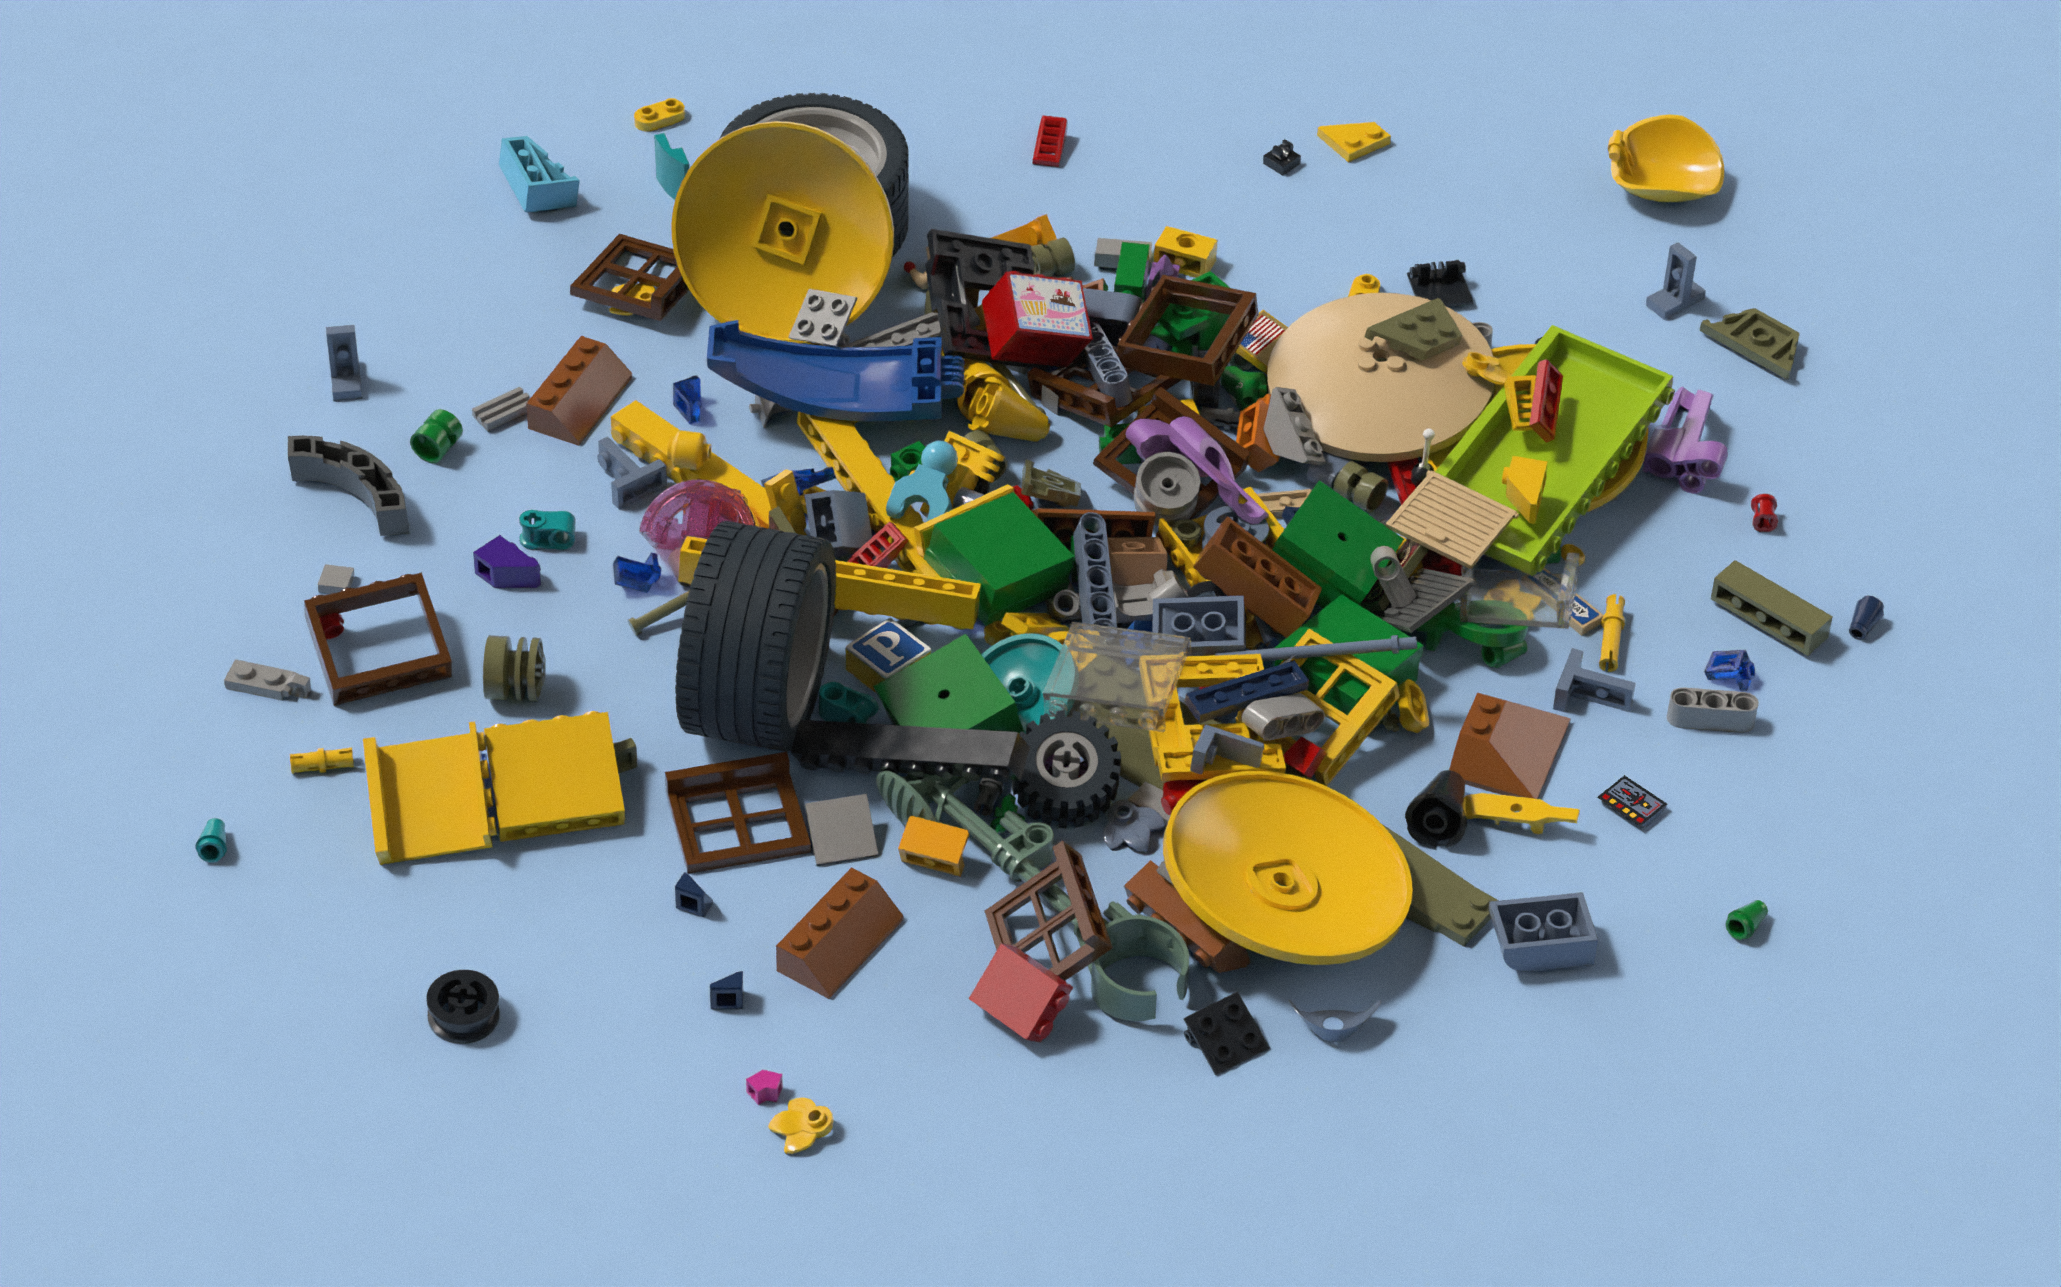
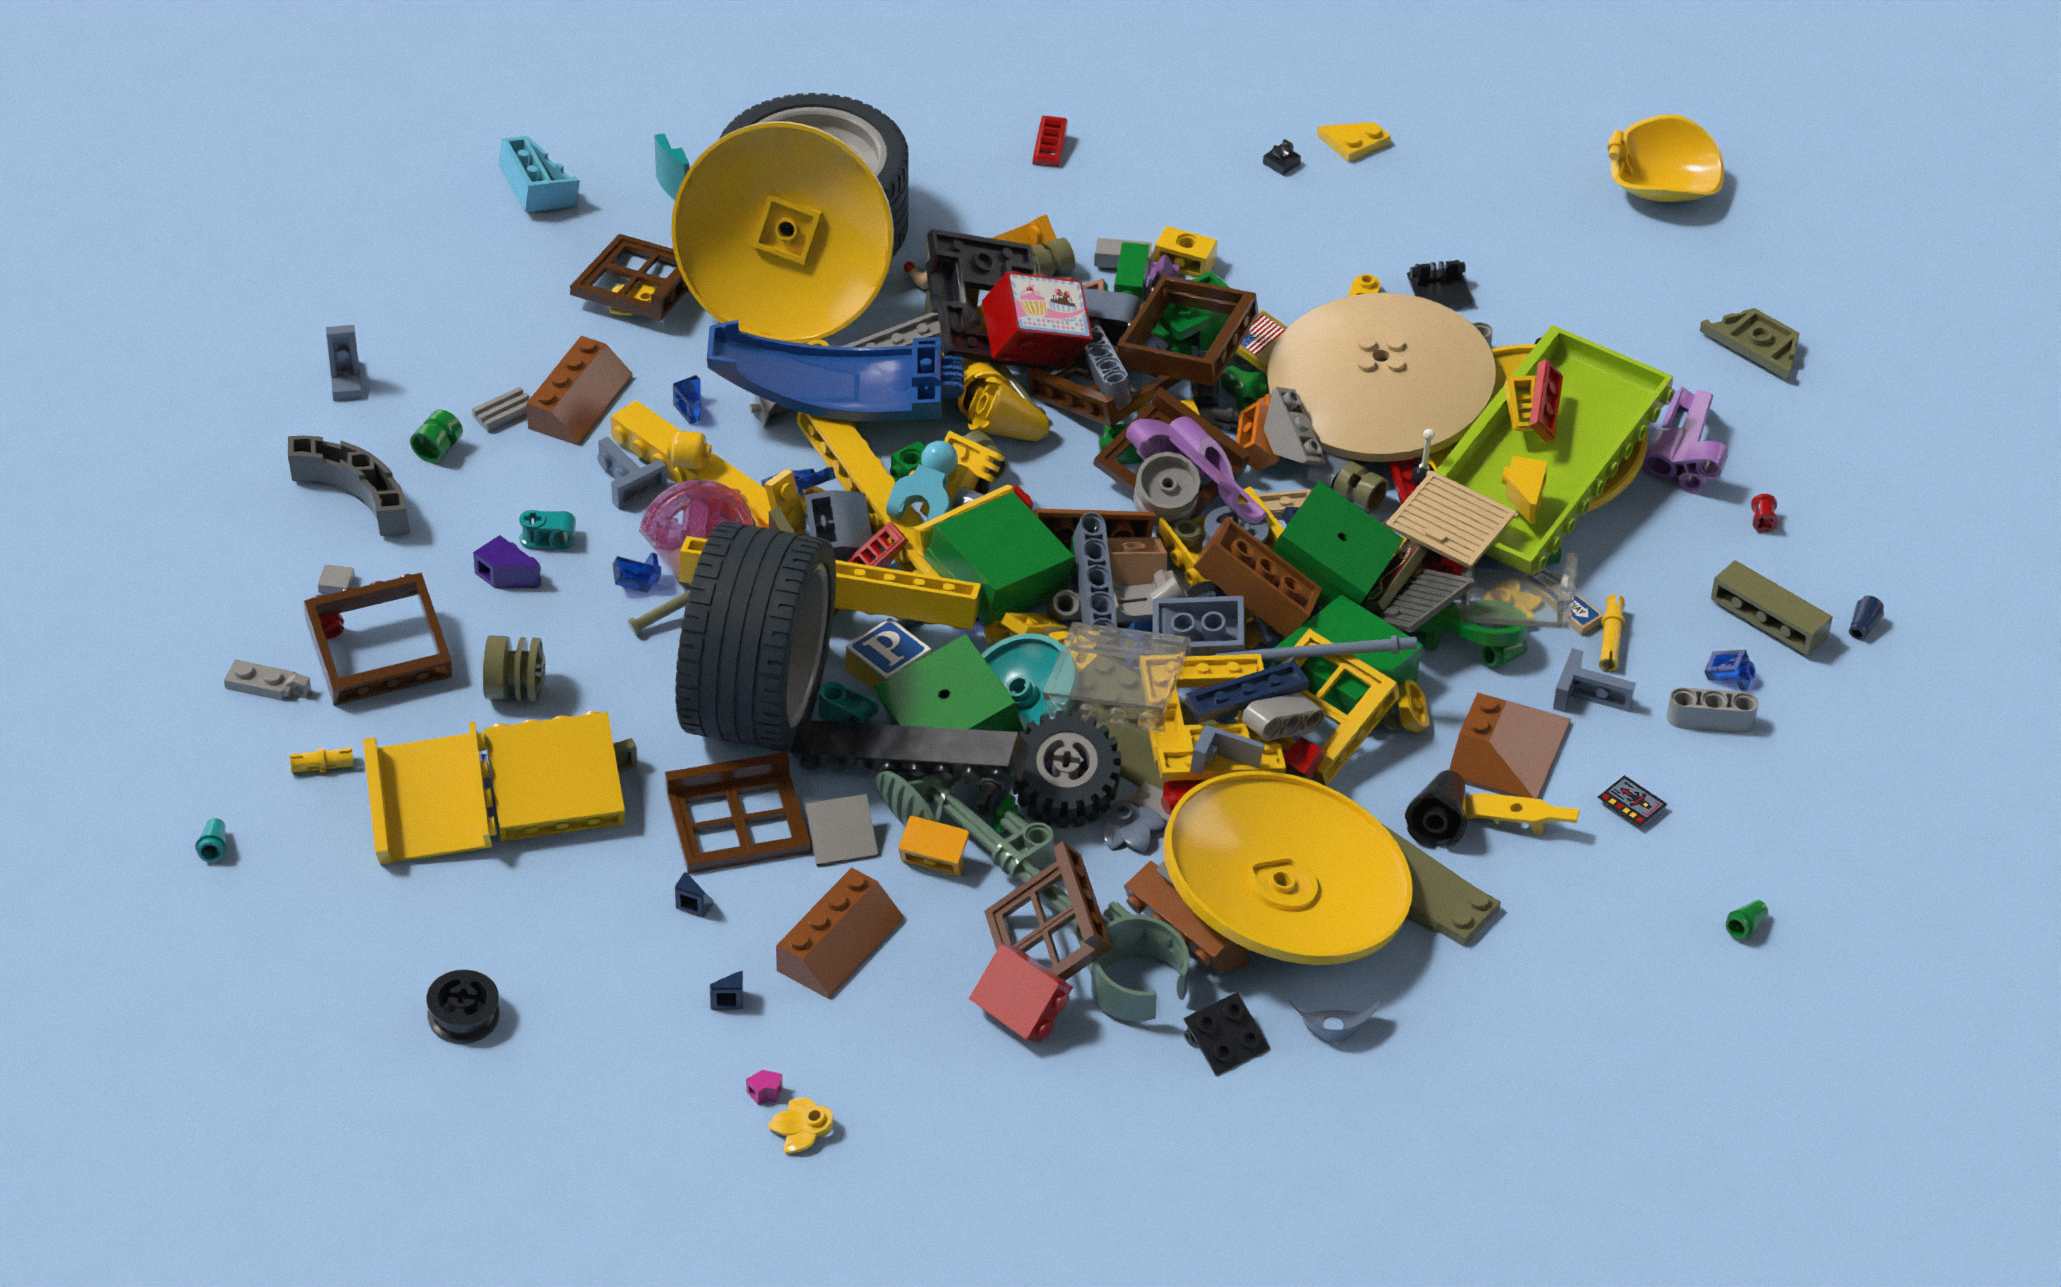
(659, 115): yellow plate -> none
(823, 318): light grey hinge -> none
(1049, 400): light grey sticker -> none
(1049, 486): olive wing -> none
(1392, 577): light grey piece -> none
(1419, 331): olive wing -> none
(1486, 367): yellow plate -> none
(1545, 932): sand blue brick -> none
(1570, 548): yellow piece -> none
(1679, 288): sand blue bracket -> none

